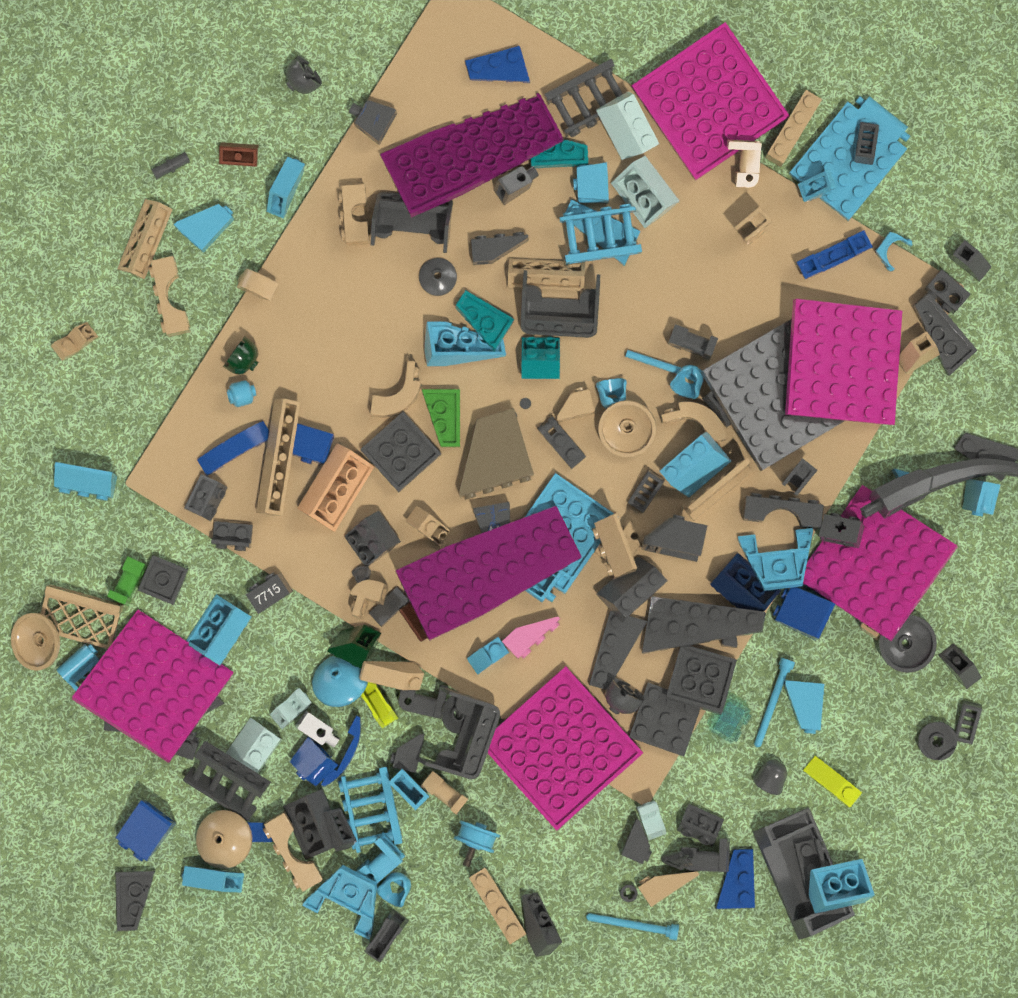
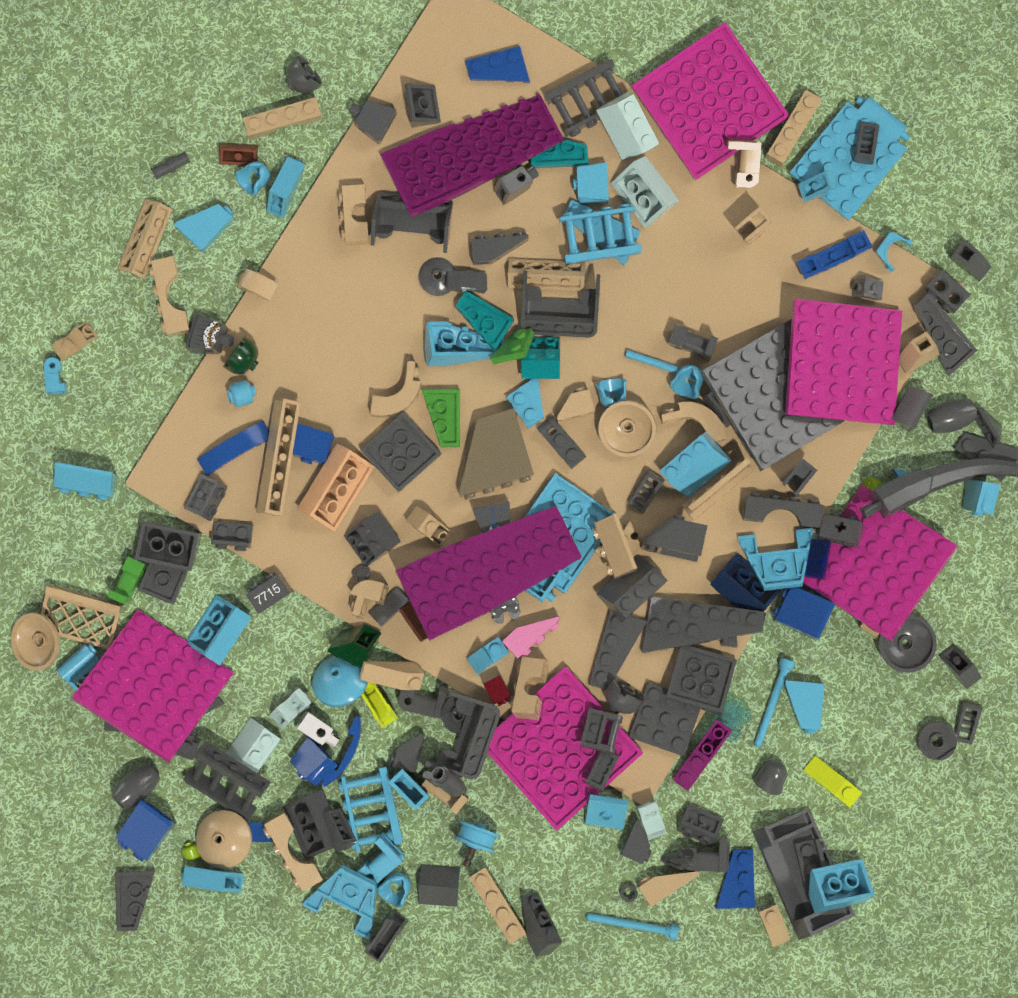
(52, 374): none -> medium azure leg
(135, 786): none -> dark grey piece
(167, 546): none -> dark grey slope
(190, 851): none -> lime piece
(208, 336): none -> dark grey torso
(243, 176): none -> medium azure hair
(272, 120): none -> tan arch
(422, 105): none -> dark grey slope
(439, 885): none -> dark grey slope
(446, 780): none -> dark grey piece
(466, 280): none -> dark grey slope
(497, 691): none -> dark red brick
(511, 606): none -> dark grey piece
(514, 347): none -> bright green wing
(527, 403): none -> medium azure wing
(530, 672): none -> tan arch
(595, 728): none -> dark grey plate
(601, 771): none -> dark grey plate
(606, 812): none -> medium azure plate
(702, 754): none -> magenta slope
(774, 925): none -> tan slope
(818, 559): none -> clear blue plate
(867, 288): none -> flat silver bracket
(871, 483): none -> lime piece
(911, 408): none -> dark grey slope
(951, 415): none -> dark grey piece
(989, 426): none -> dark grey slope

